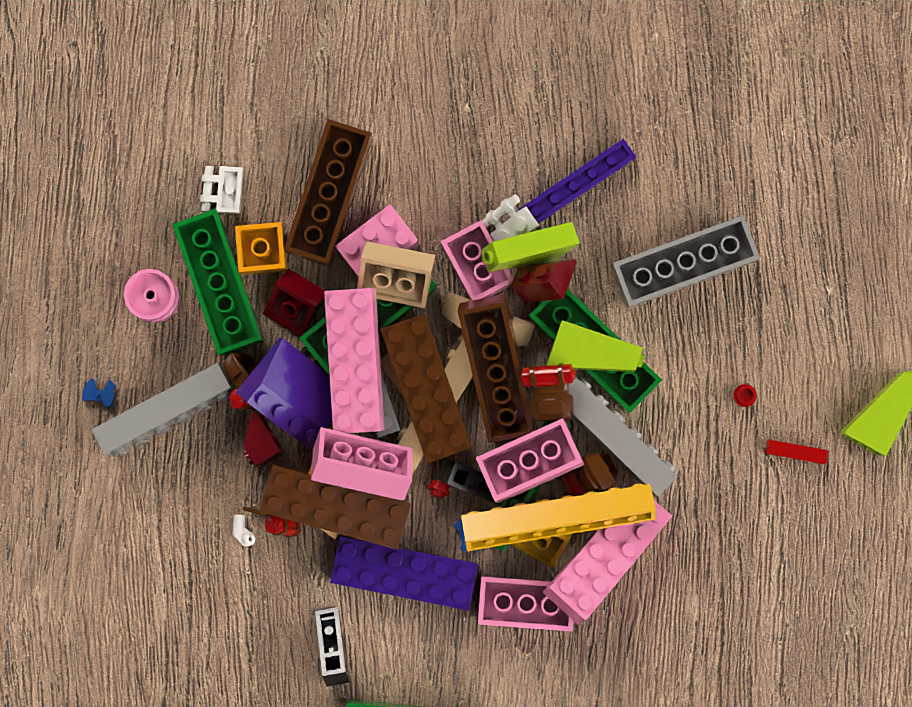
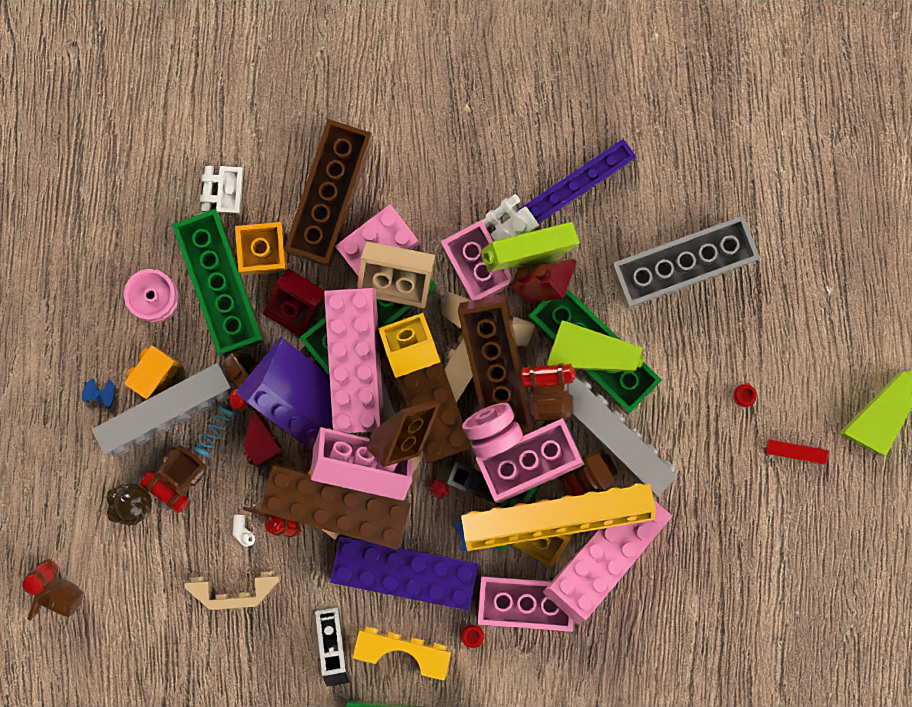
(51, 591): none -> reddish brown piece
(123, 505): none -> dark brown hair
(152, 372): none -> light orange brick
(174, 478): none -> reddish brown piece
(203, 592): none -> tan slope
(228, 413): none -> medium azure piece
(403, 434): none -> reddish brown slope
(409, 345): none -> yellow slope
(431, 659): none -> yellow arch
(472, 636): none -> red plate
(492, 430): none -> bright pink wheel

